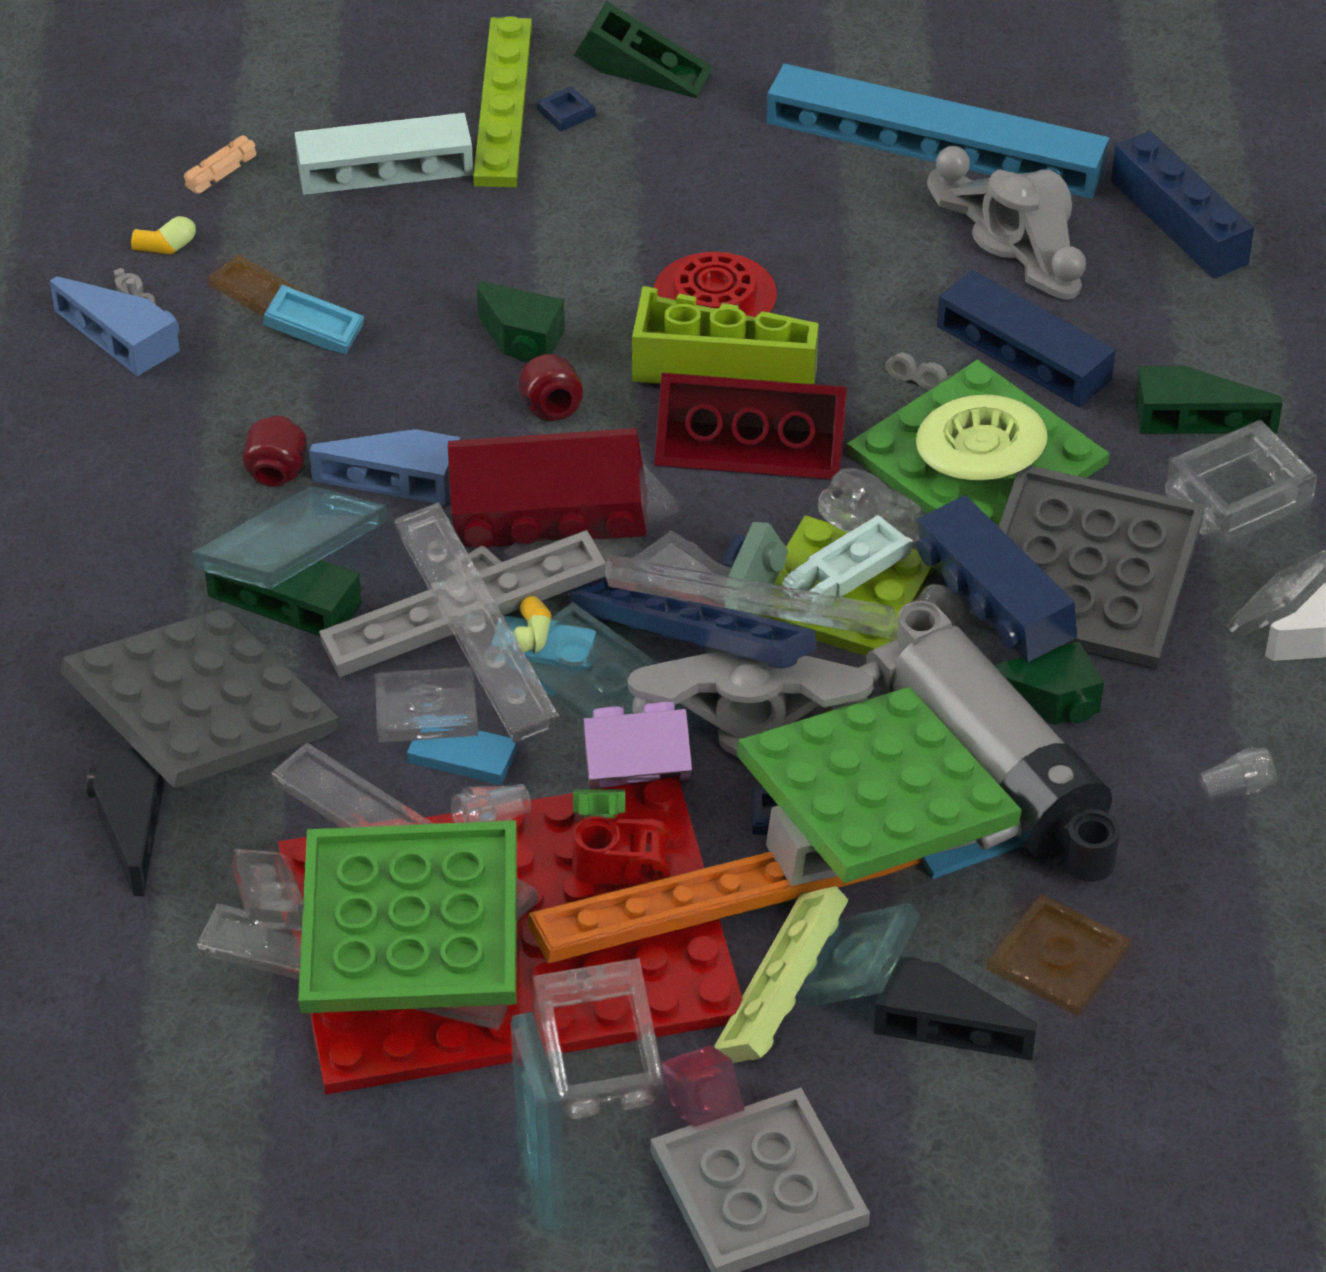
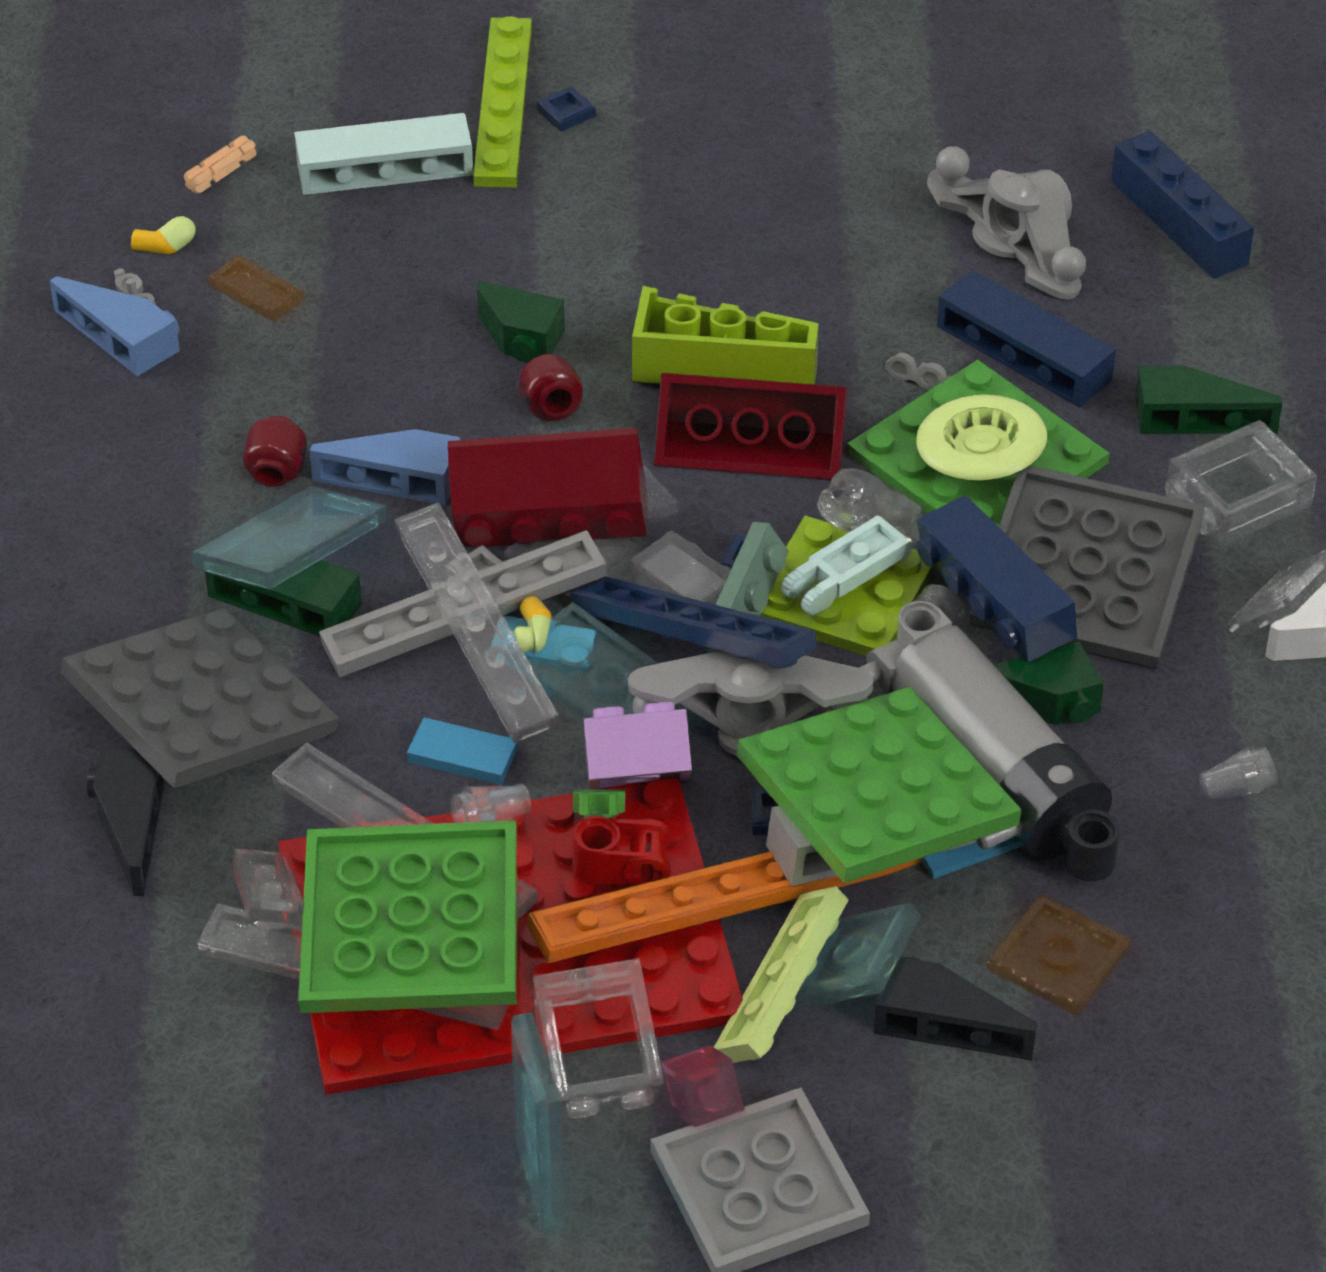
(313, 320): medium azure tile -> none
(425, 704): clear tile -> none
(635, 52): dark green slope -> none
(719, 279): red wheel -> none
(751, 596): clear tile -> none
(926, 125): dark azure brick -> none

